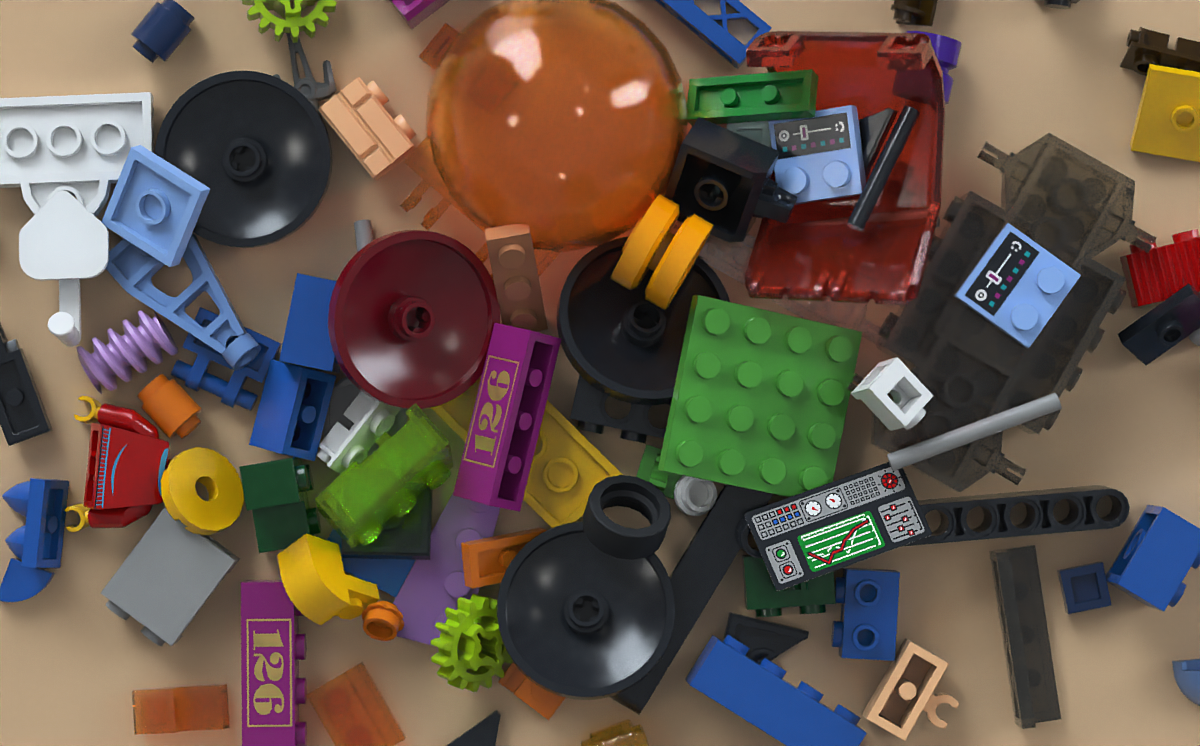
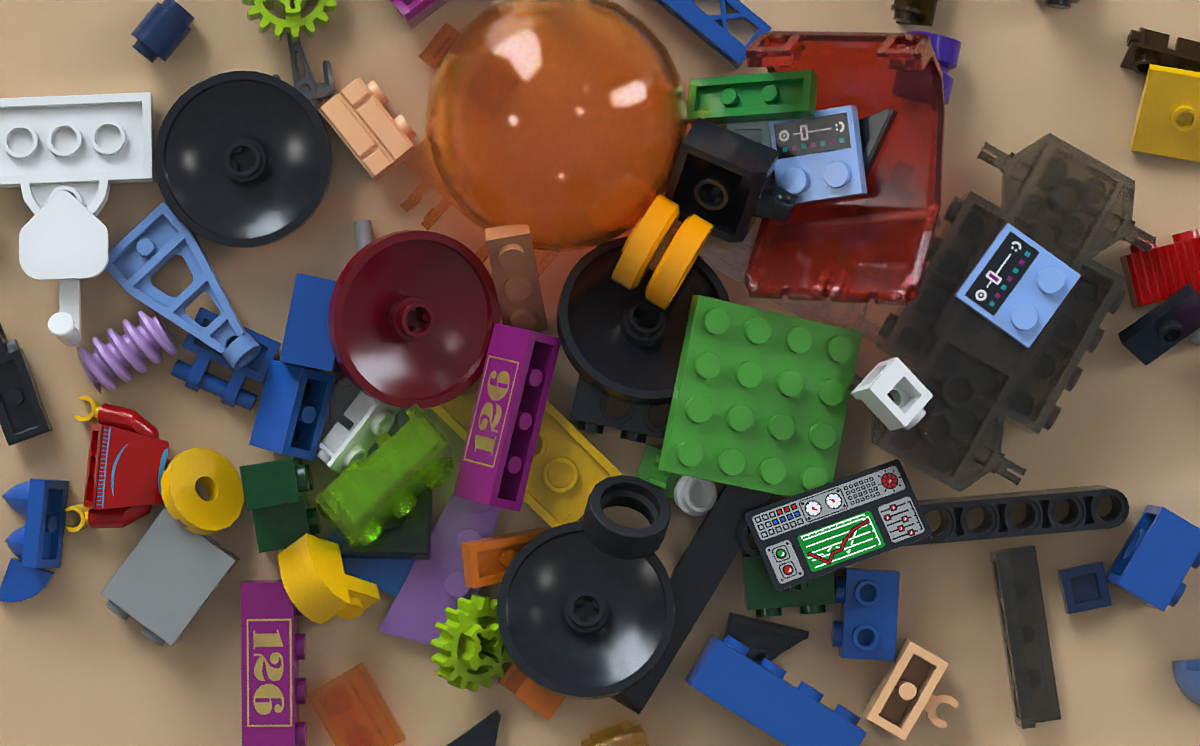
(155, 206): light blue plate -> none
(170, 407): orange brick -> none
(180, 709): clear orange slope -> none
(382, 620): orange plate -> none
(883, 168): black bar -> none
(974, 431): light grey bar -> none

